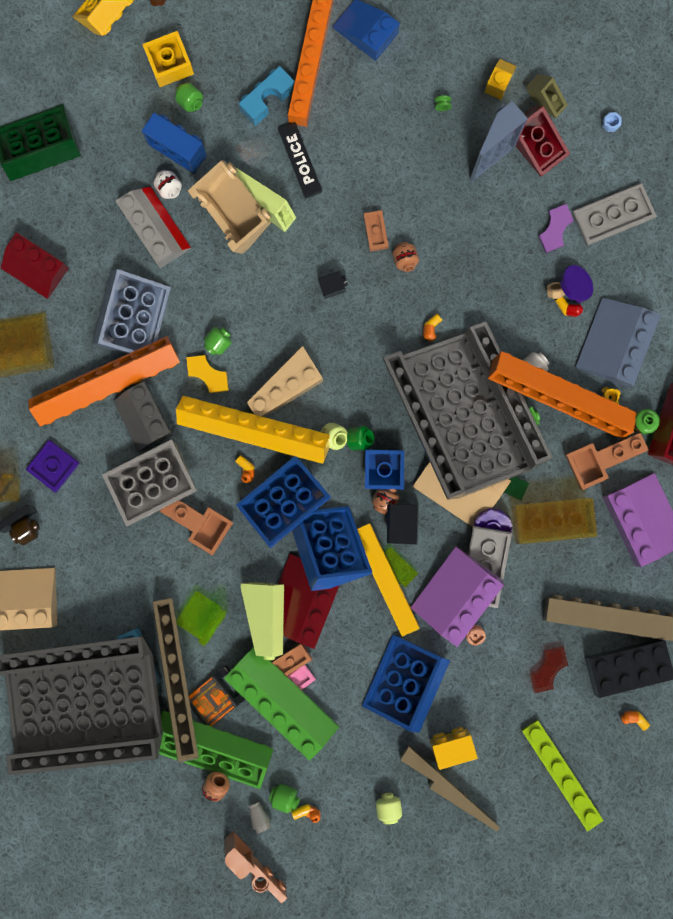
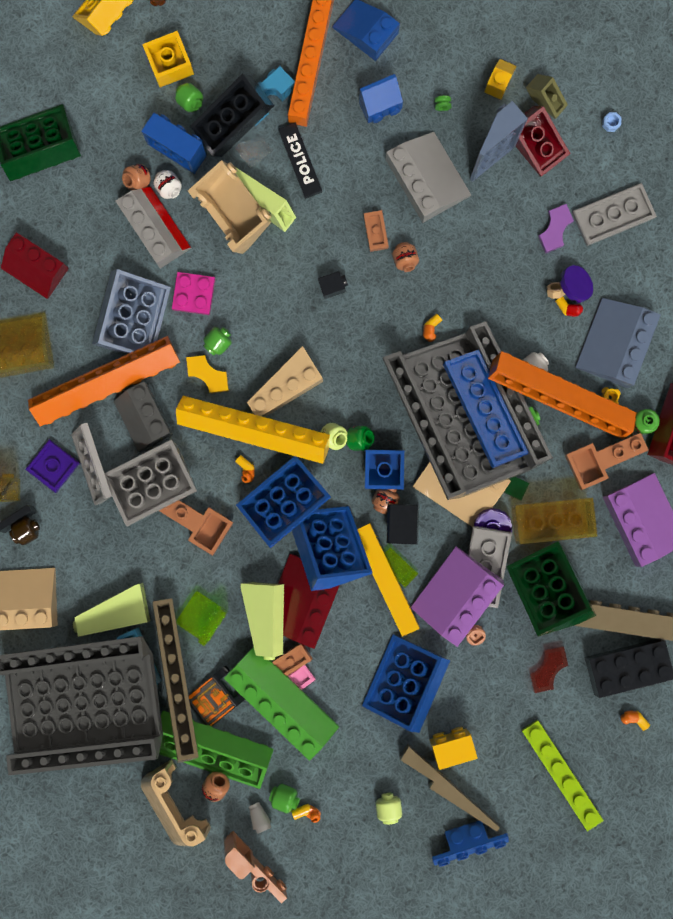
(91, 464): none -> light grey tile
(117, 612): none -> yellowish green slope
(136, 177): none -> nougat head
(181, 831): none -> tan windscreen
(193, 293): none -> dark pink plate
(232, 115): none -> black brick
(381, 99): none -> slope
(427, 175): none -> light grey slope
(468, 840): none -> blue bracket
(485, 409): none -> blue plate
(550, 590): none -> dark green slope

